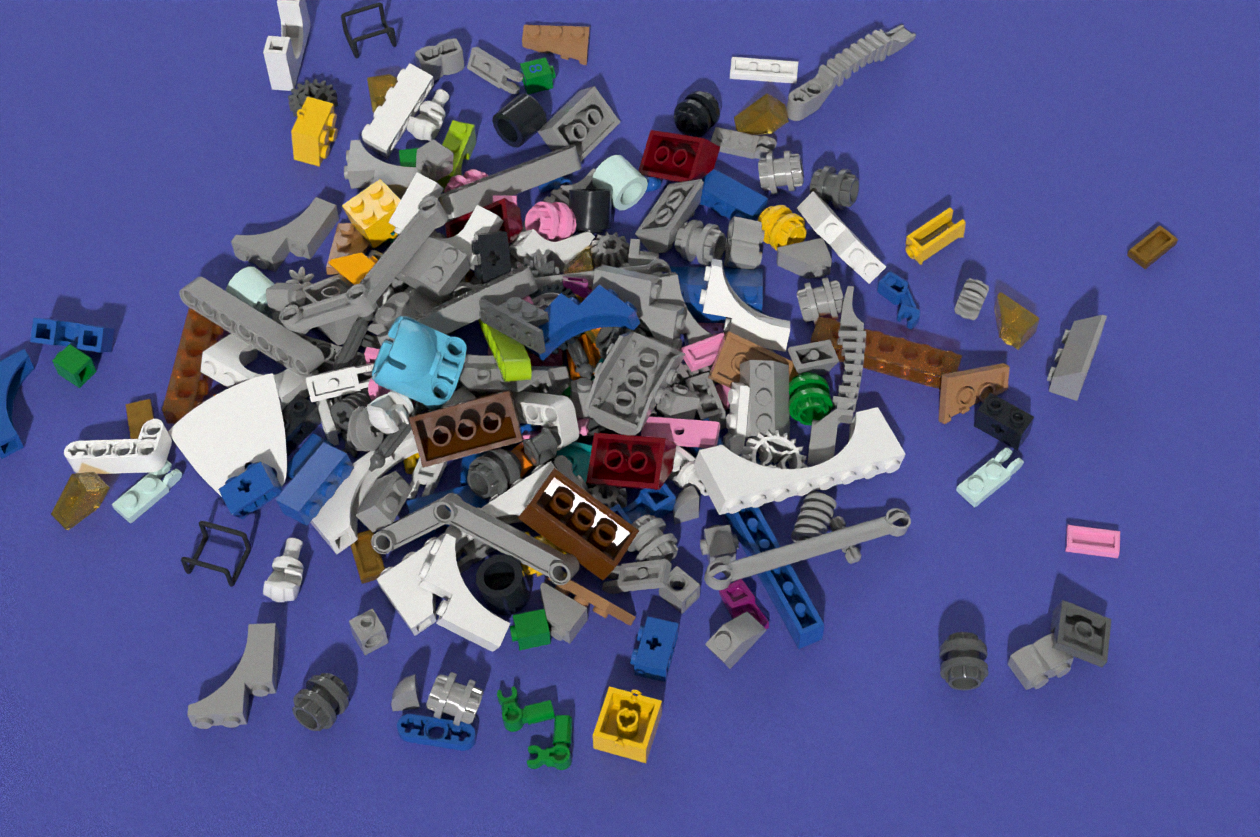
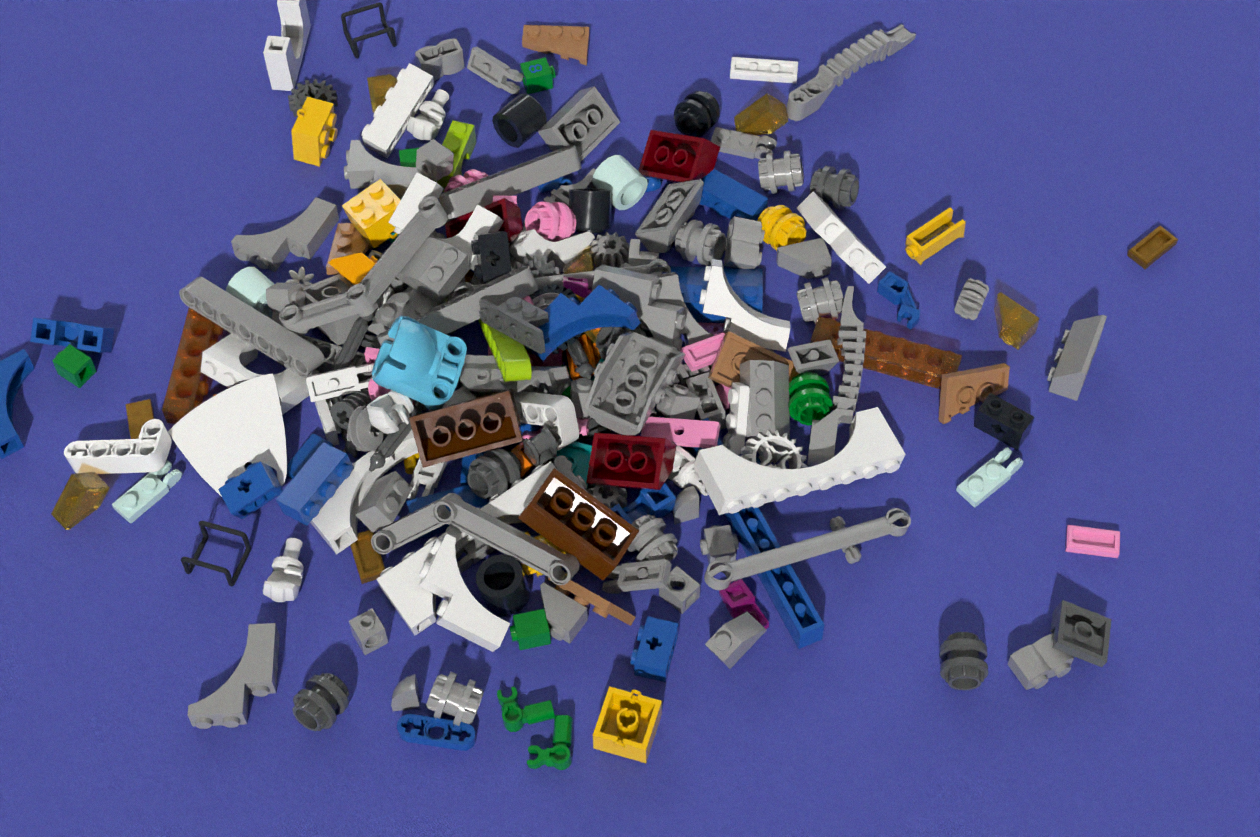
(300, 420): black brick -> none
(813, 516): light grey piece -> none

